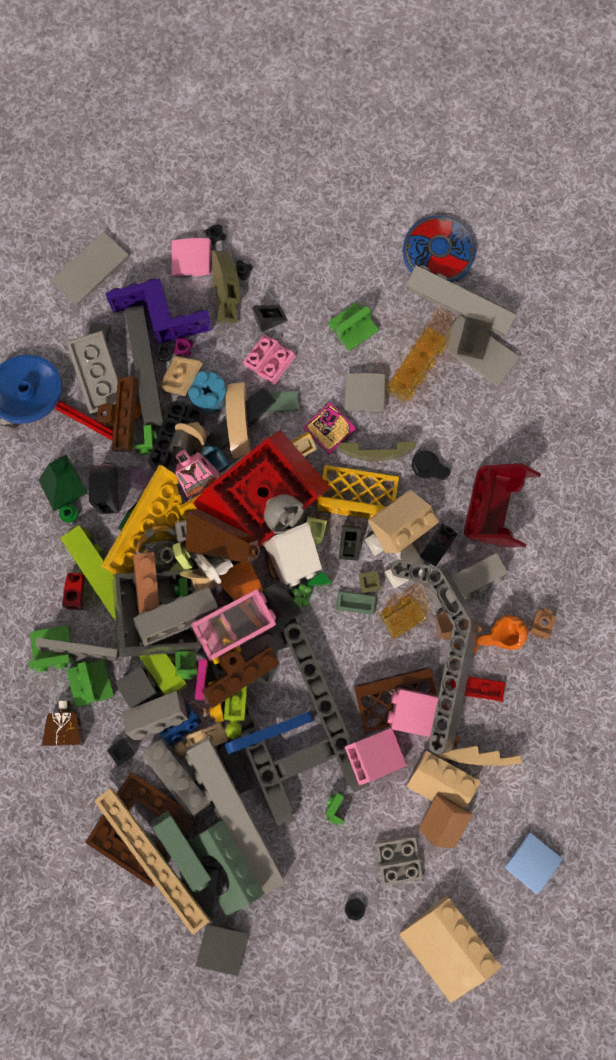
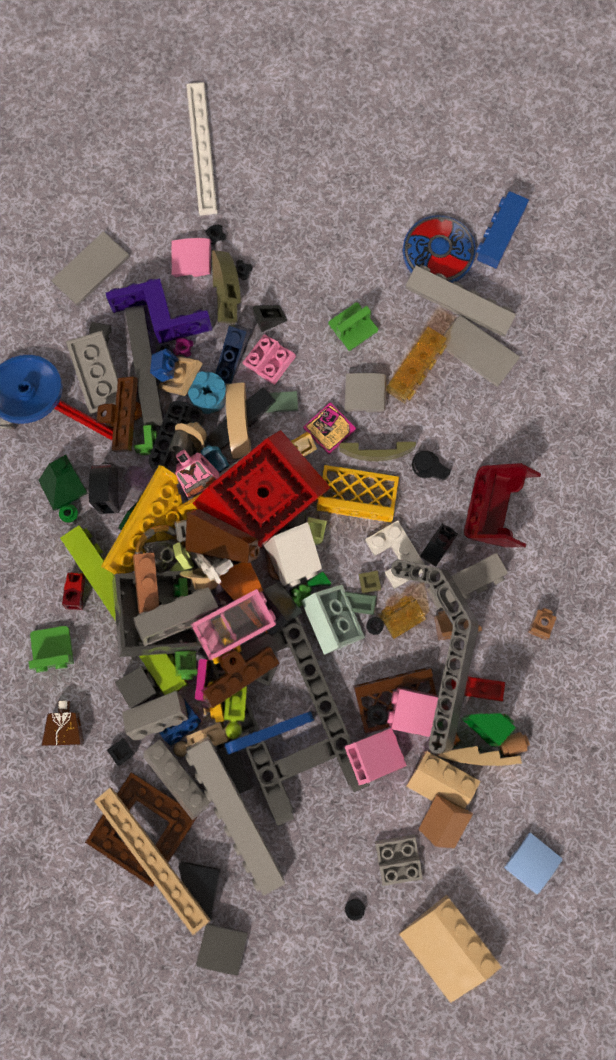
(76, 649): light grey tile -> none
(90, 682): bright green bracket -> none
(163, 365): none -> blue brick
(180, 851): sand green slope -> none
(201, 149): none -> white tile
(232, 352): none -> dark blue slope
(242, 883): sand green arch -> none
(282, 512): light grey cylinder -> none
(331, 624): none -> light aqua slope
(333, 803): bright green bracket -> none
(350, 542): pearl dark grey slope -> none
(377, 620): none -> black bush
(377, 721): none -> black plate
(402, 522): tan slope -> none
(474, 338): clear smoke plate -> none
(490, 727): none -> green slope
(502, 229): none -> blue brick
(506, 633): orange hair -> none
(514, 745): none -> medium nougat brick

